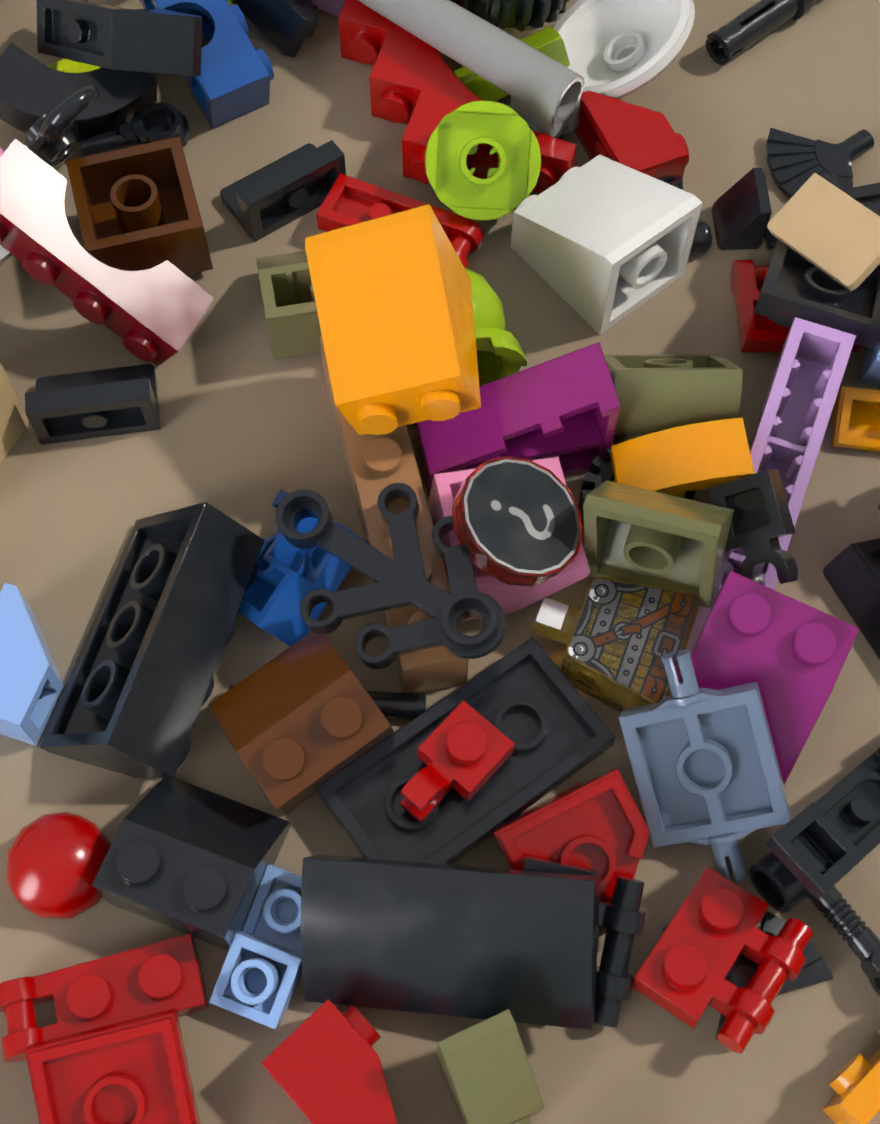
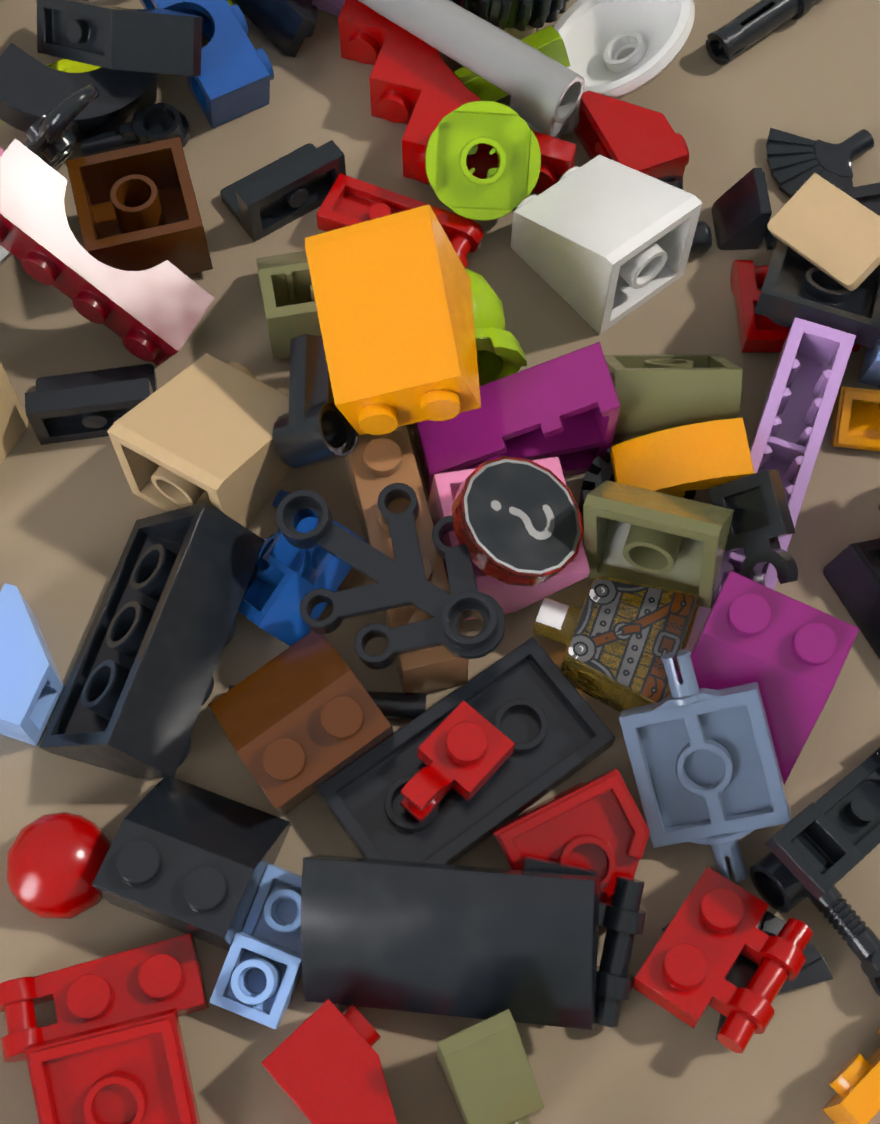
(204, 441): none -> tan slope
(314, 426): none -> black piece

